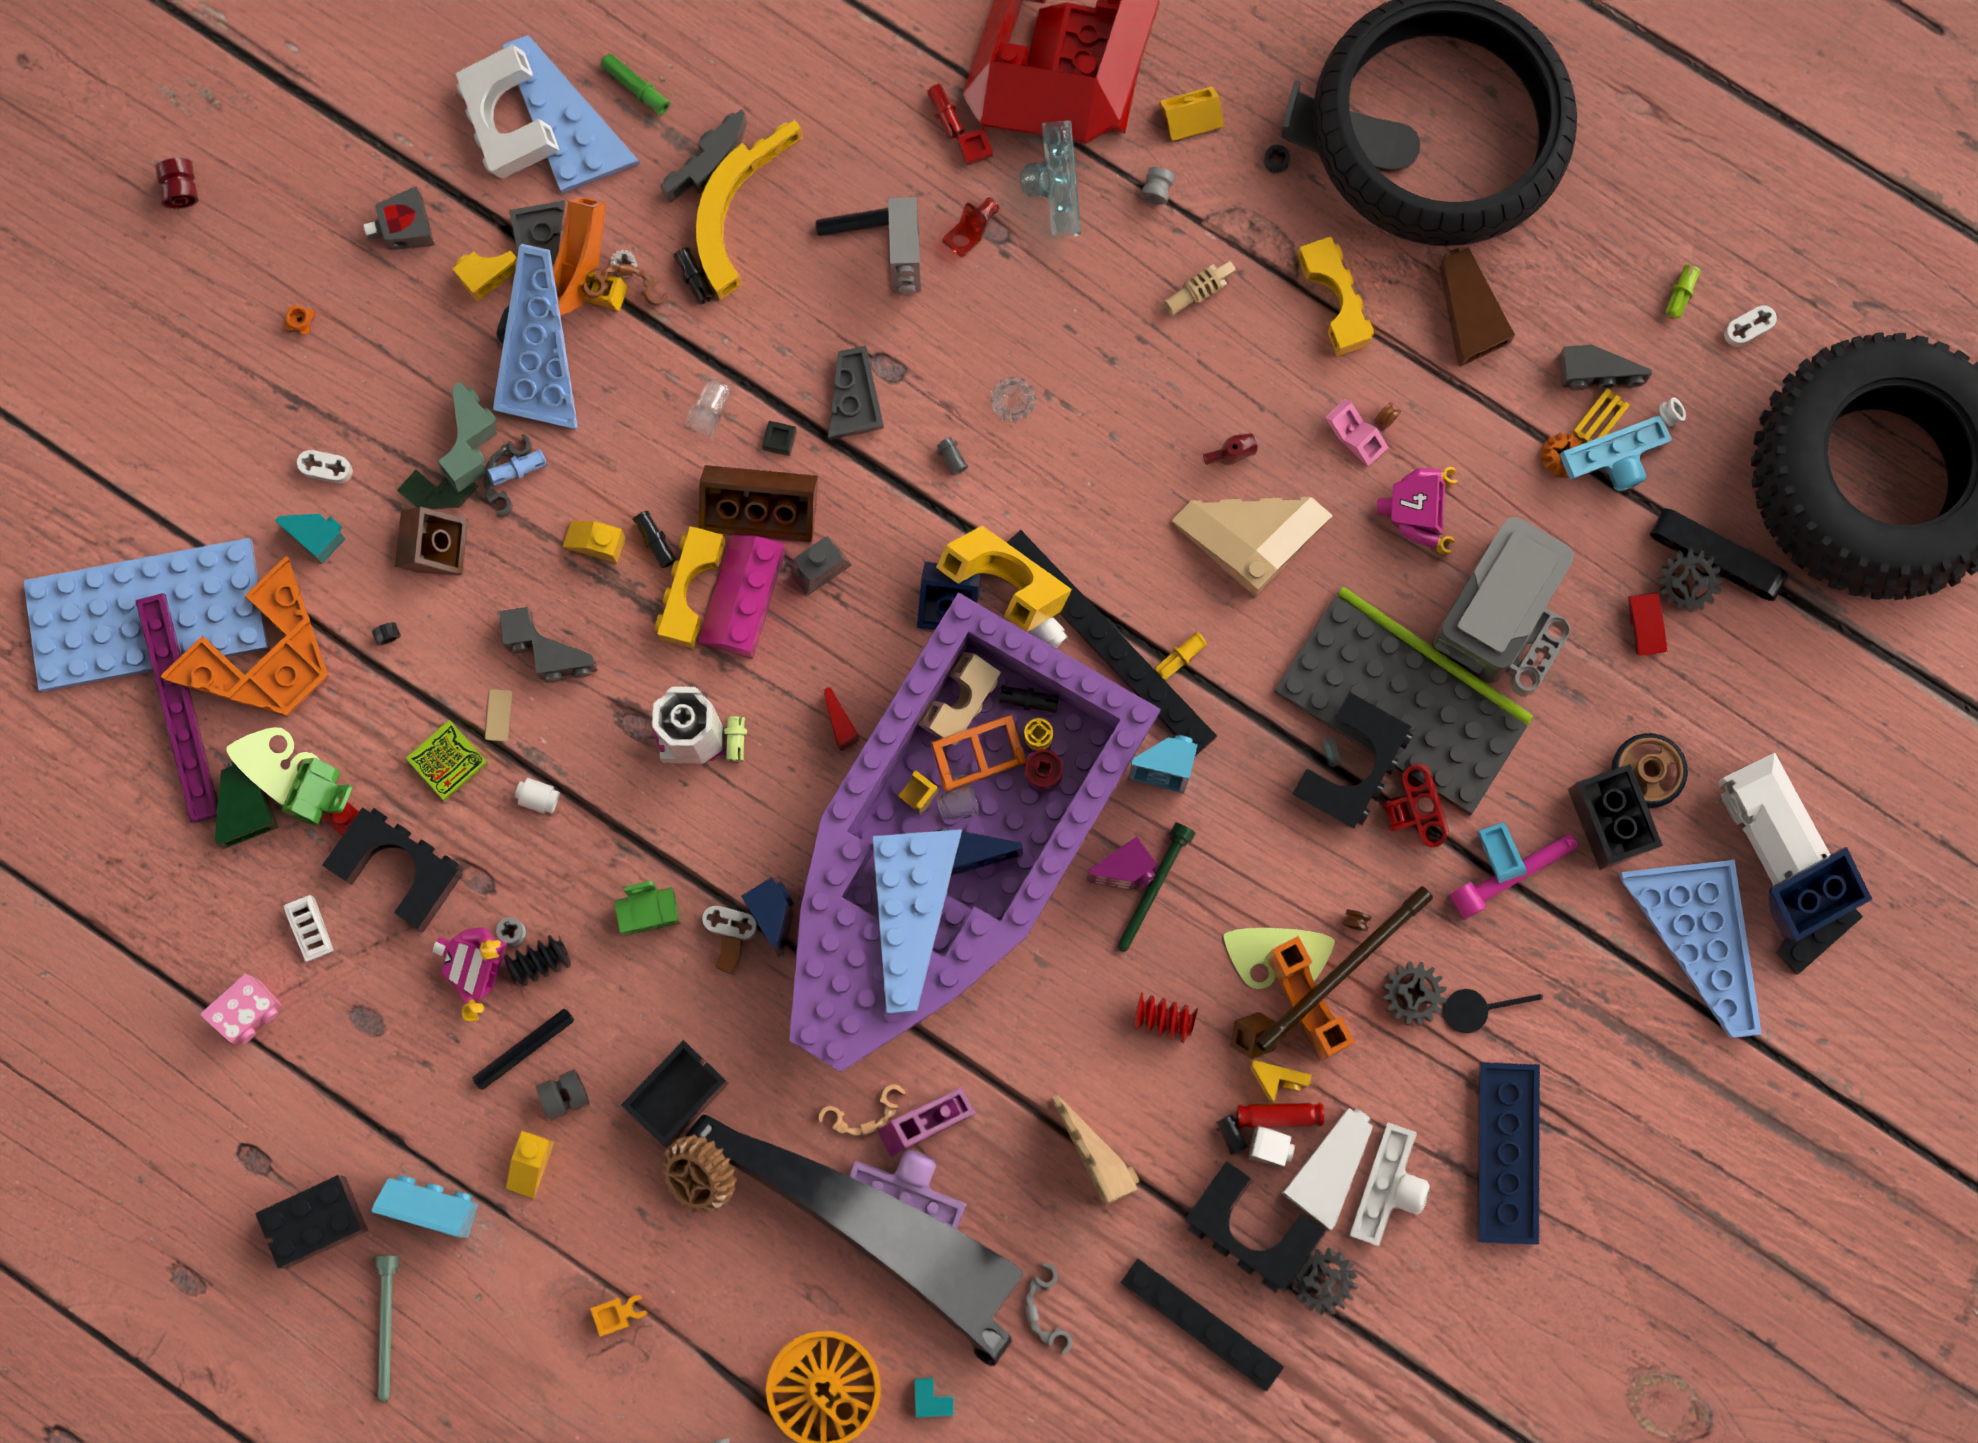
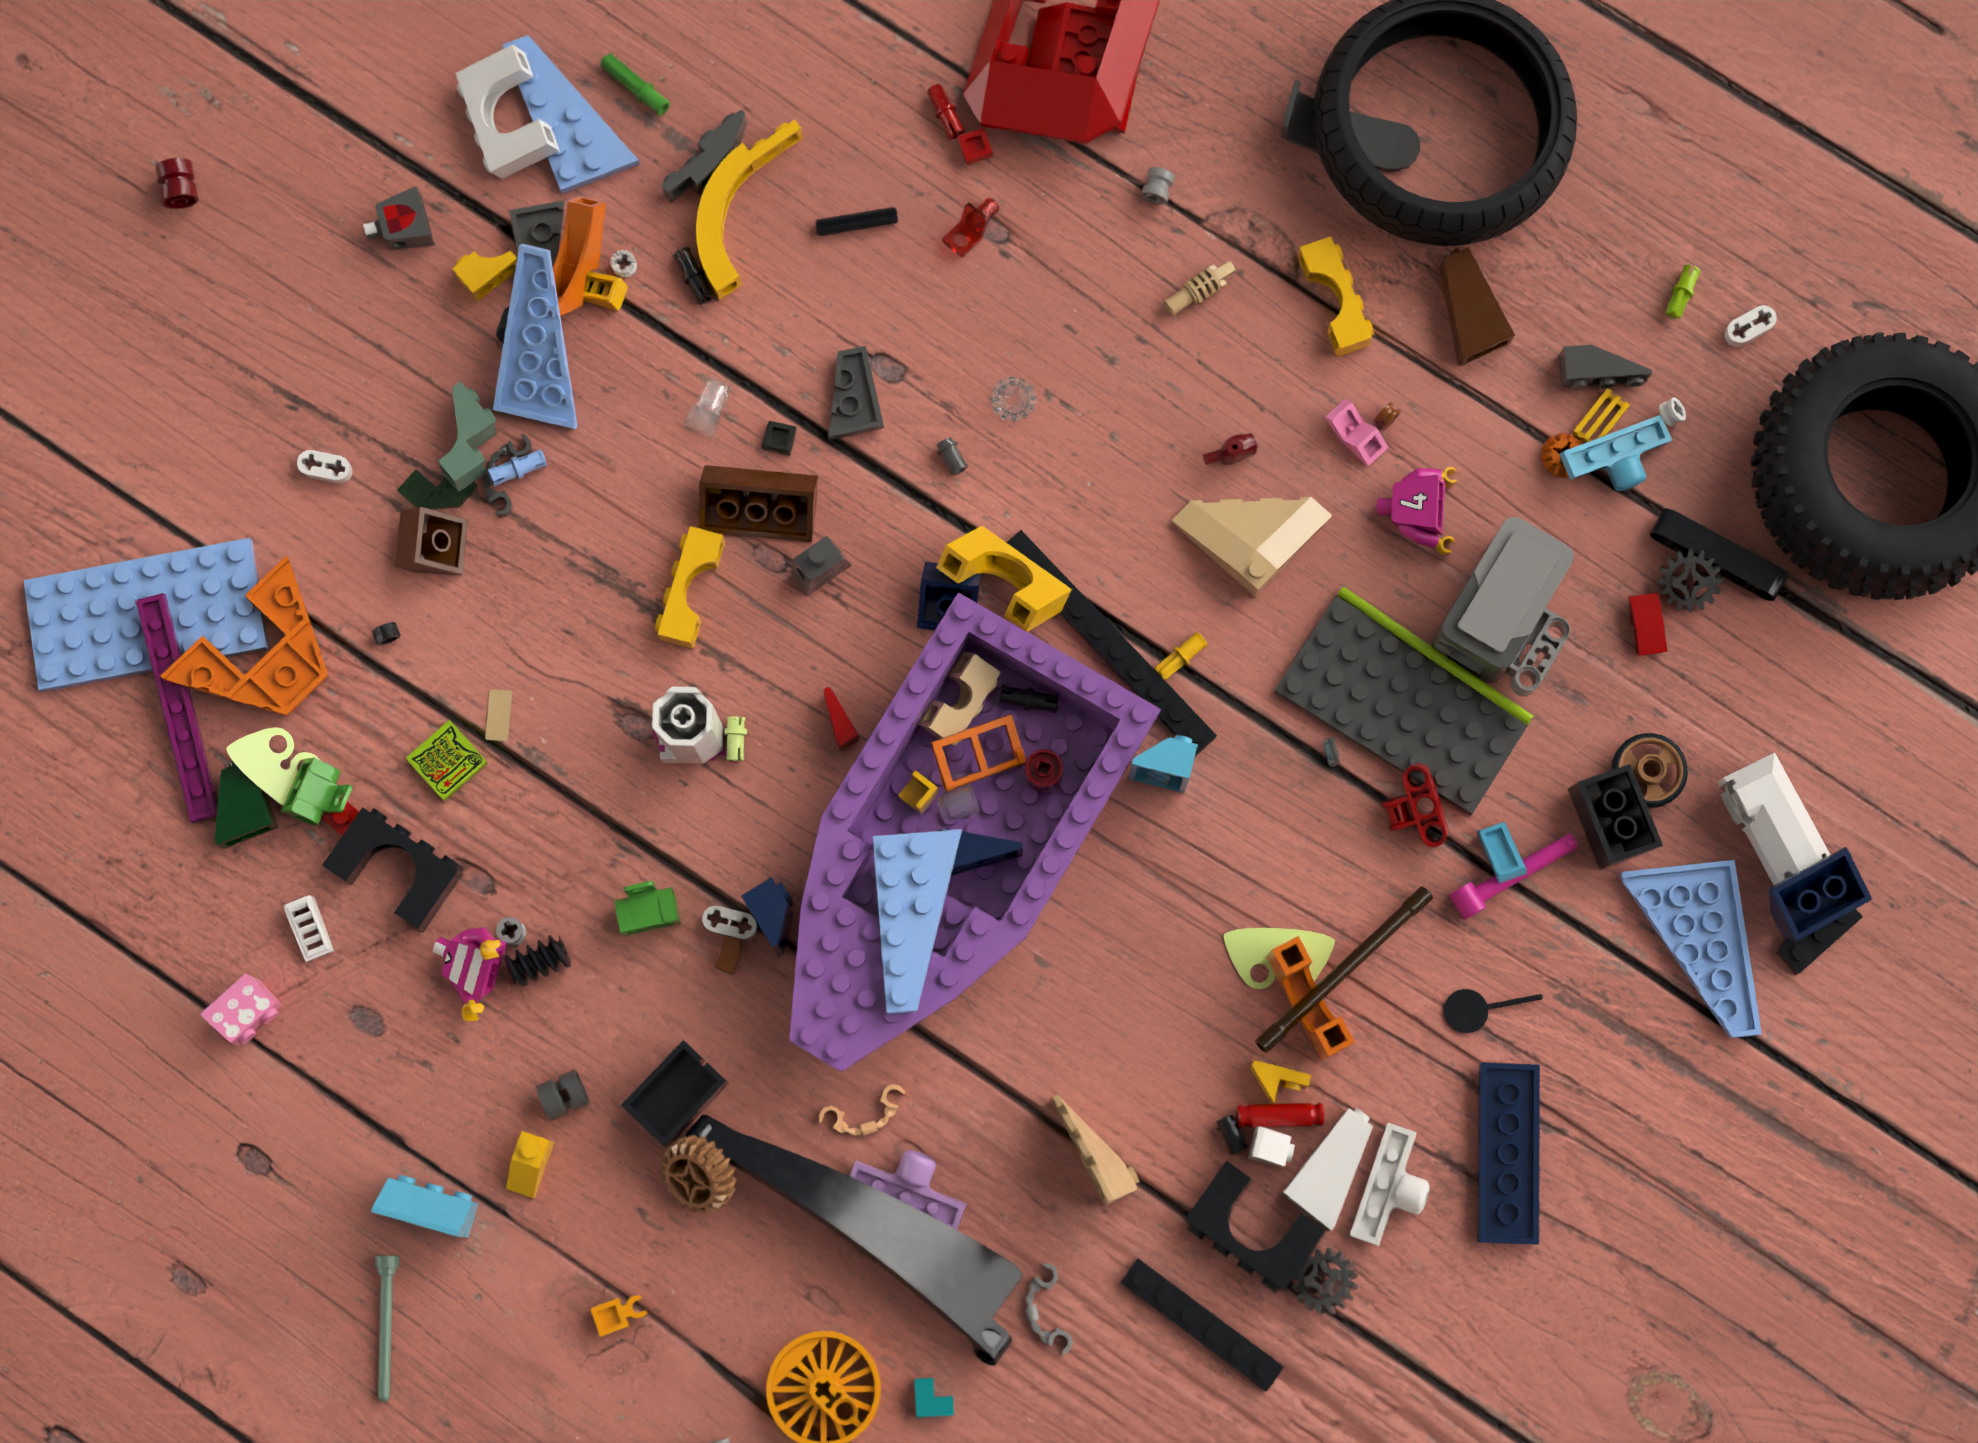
(295, 312): orange plate -> none
(311, 1222): black piece -> none
(314, 533): teal slope -> none
(523, 1049): black axle -> none
(537, 796): white brick -> none
(550, 657): dark grey arch -> none
(595, 540): yellow slope -> none
(628, 270): dark orange piece -> none
(654, 539): black pin -> none
(742, 595): dark pink slope -> none
(904, 245): light grey window -> none
(925, 1122): magenta slope -> none
(1042, 737): yellow wheel -> none
(1050, 632): white brick -> none
(1056, 178): clear light blue plate -> none
(1125, 867): magenta slope -> none
(1164, 1018): red piece -> none
(1180, 837): dark green piece -> none
(1192, 113): yellow panel -> none
(1246, 1031): reddish brown panel -> none
(1281, 151): black bush -> none
(1350, 802): black arch -> none
(1356, 920): reddish brown bush -> none
(1401, 990): dark grey gear -> none

